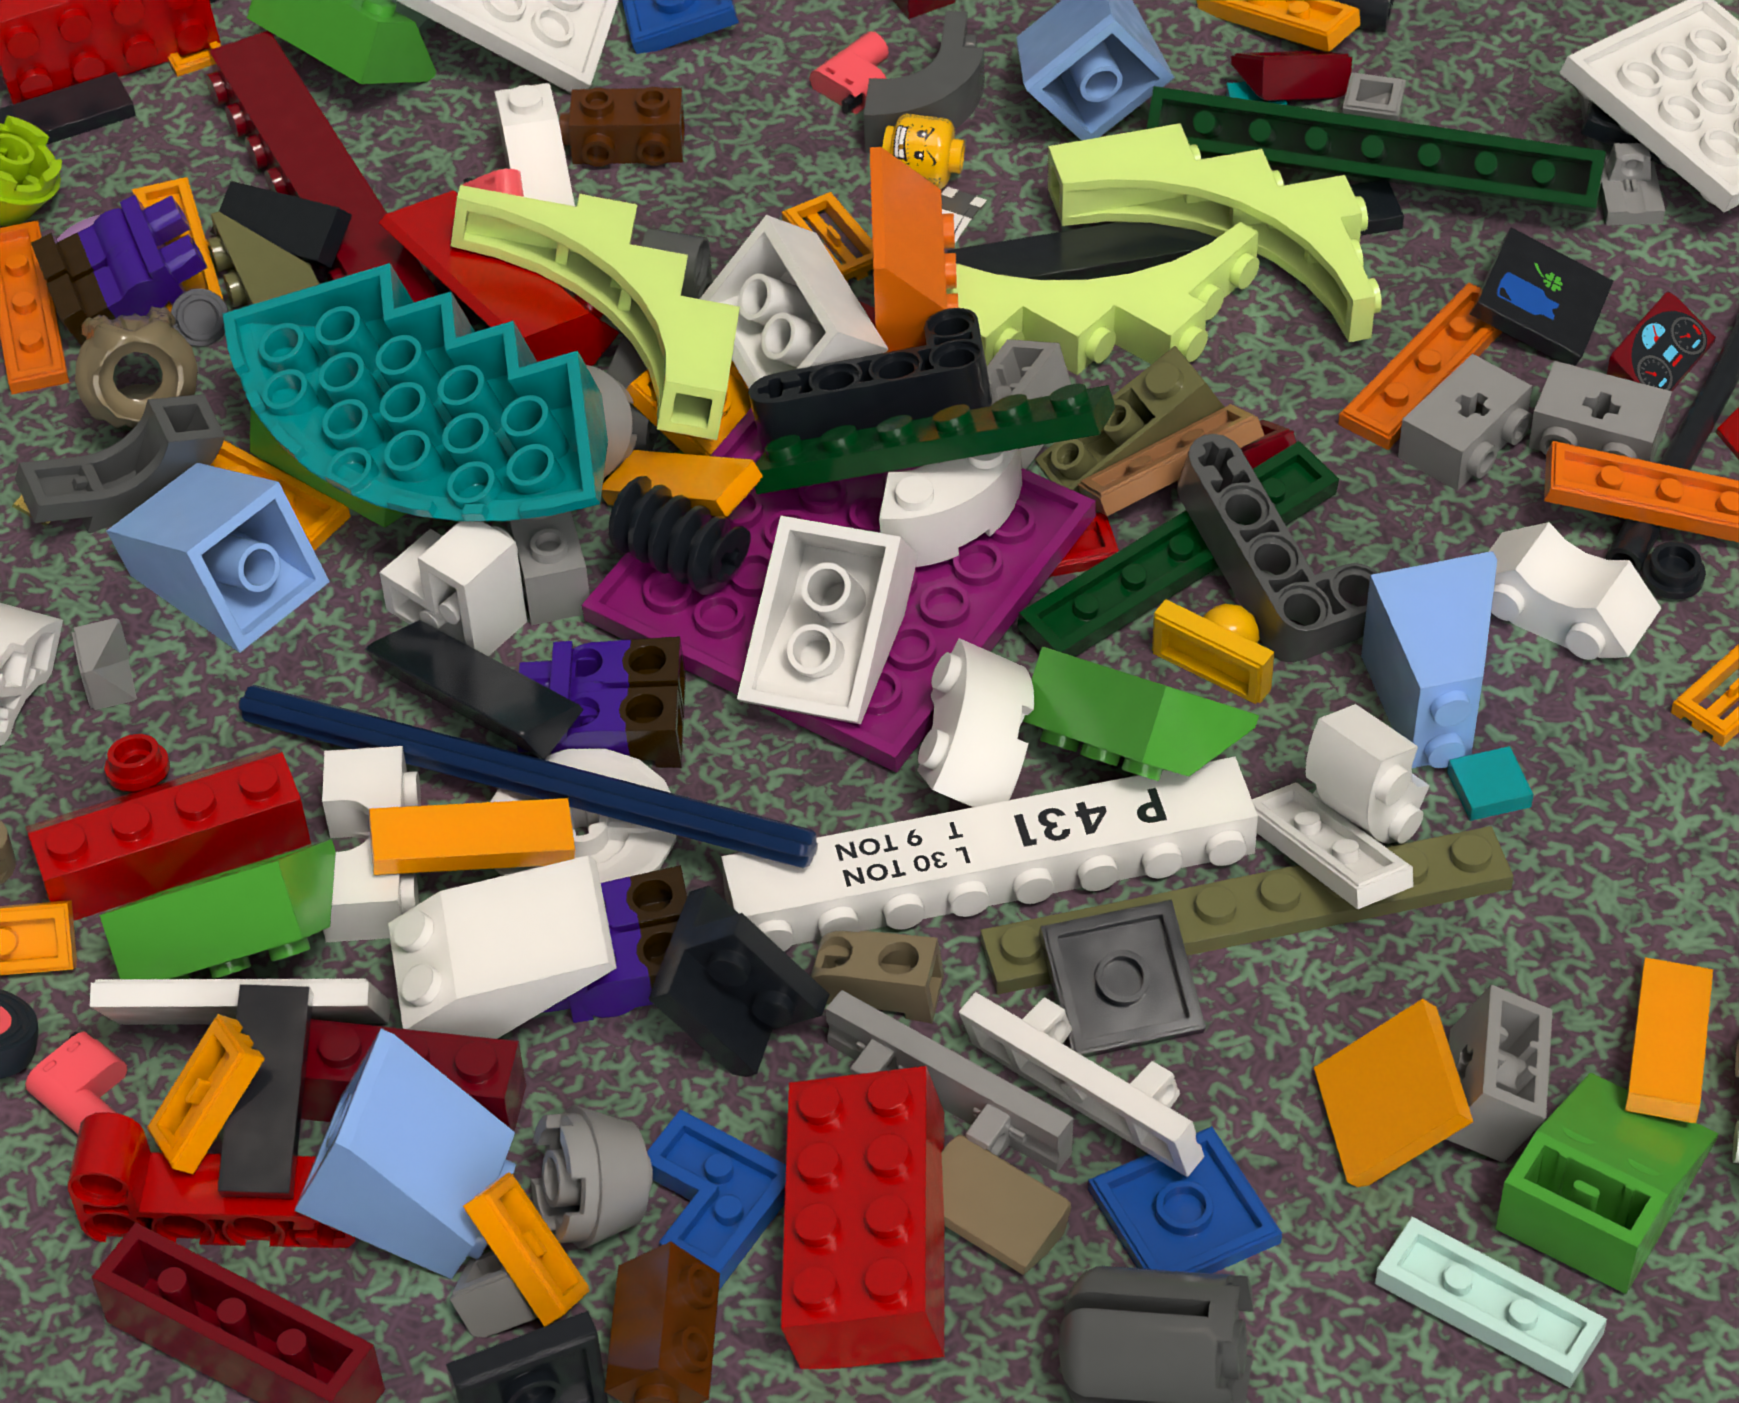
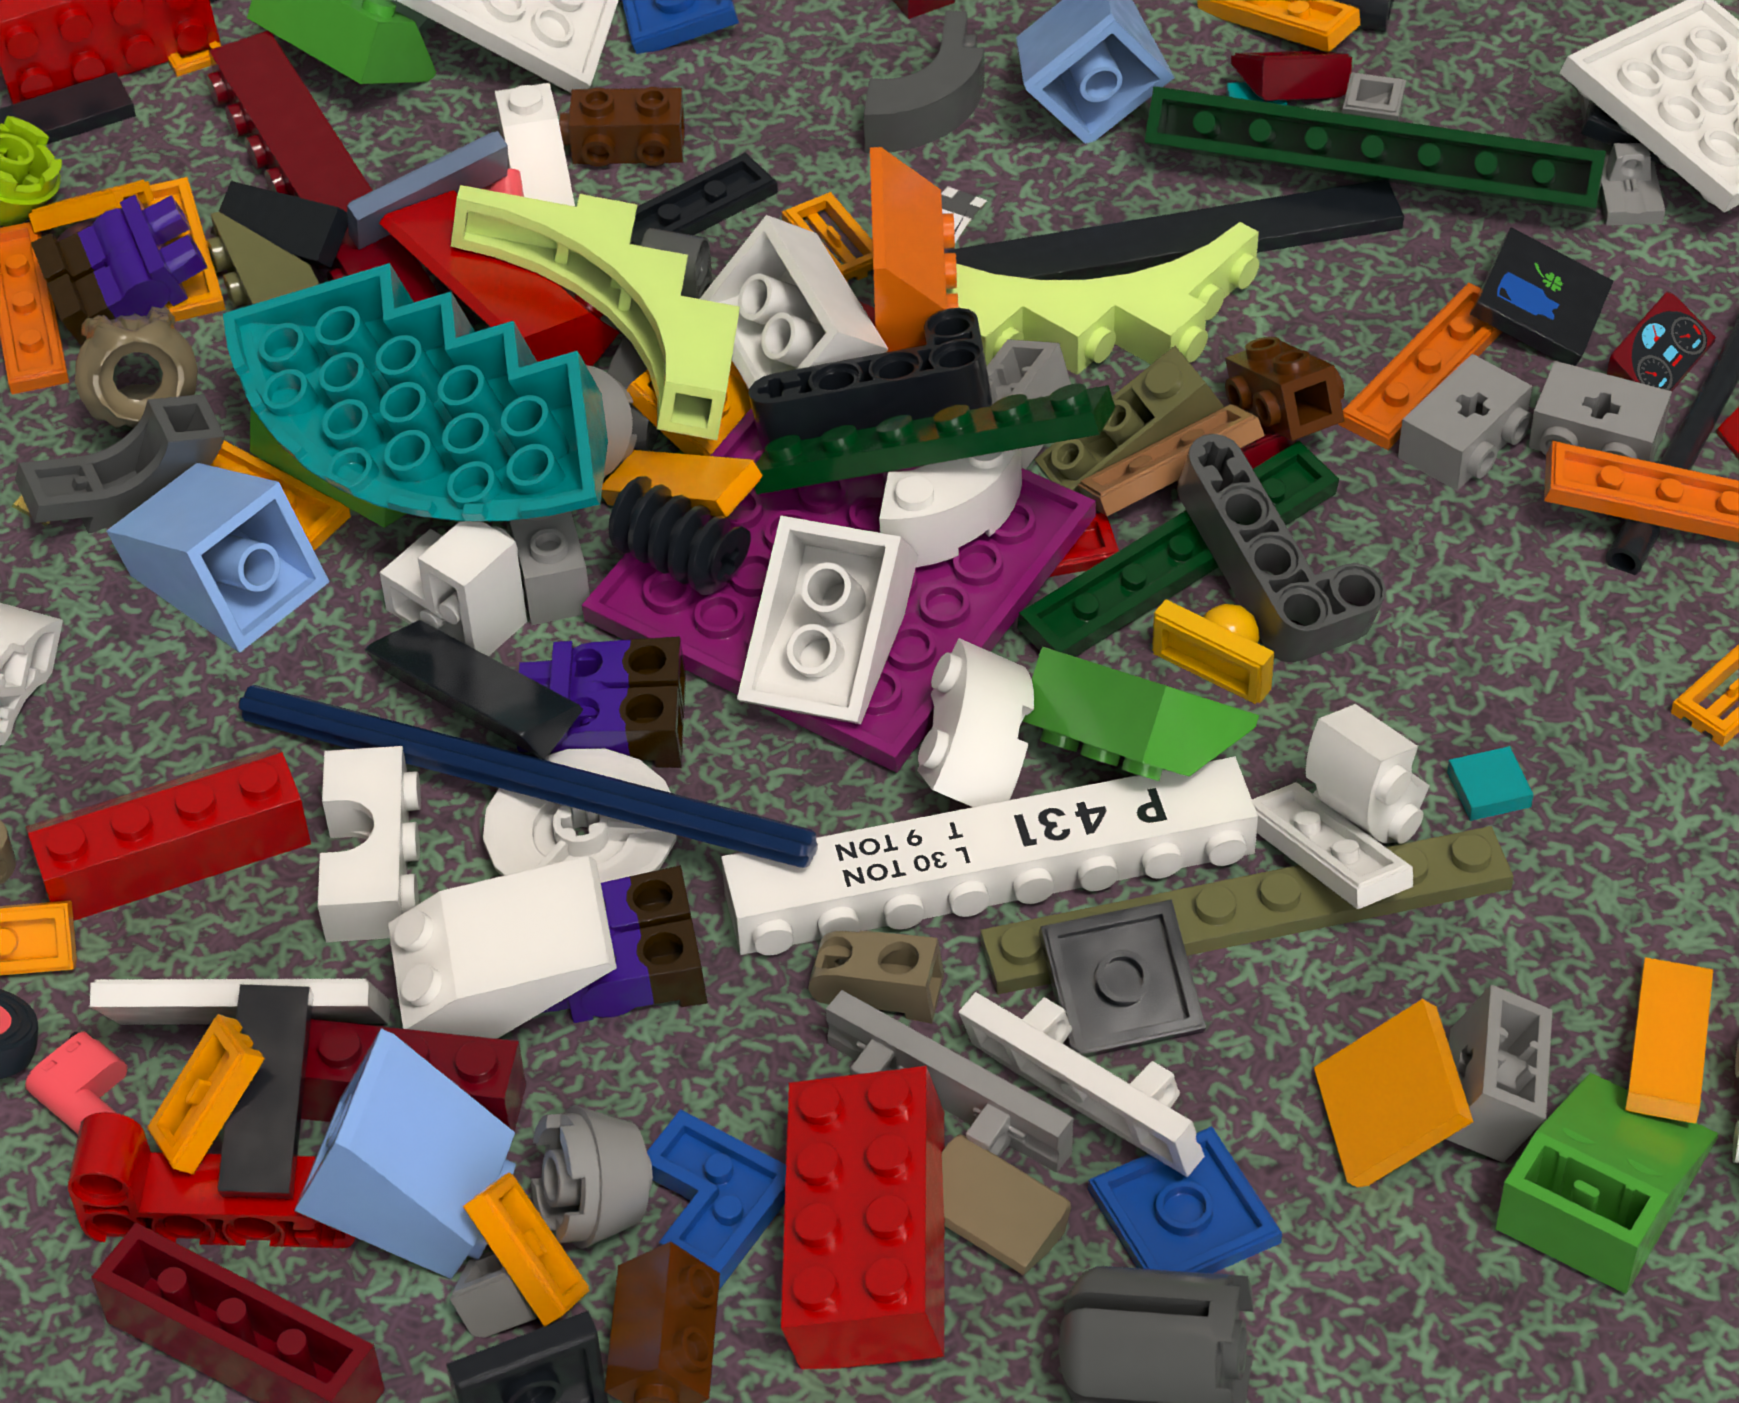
(87, 205): none -> light orange tile
(104, 663): light grey slope -> none
(136, 763): red plate -> none
(199, 316): black plate -> none
(225, 917): bright green slope -> none
(470, 836): light orange tile -> none
(471, 166): none -> sand blue tile
(706, 199): none -> black tile
(731, 983): black bracket -> none
(848, 73): coral piece -> none
(926, 146): yellow head -> none
(1162, 180): yellowish green arch -> none
(1285, 388): none -> reddish brown brick
(1429, 651): light blue slope -> none
(1491, 1301): light aqua plate -> none
(1569, 595): white brick -> none
(1674, 570): black plate -> none

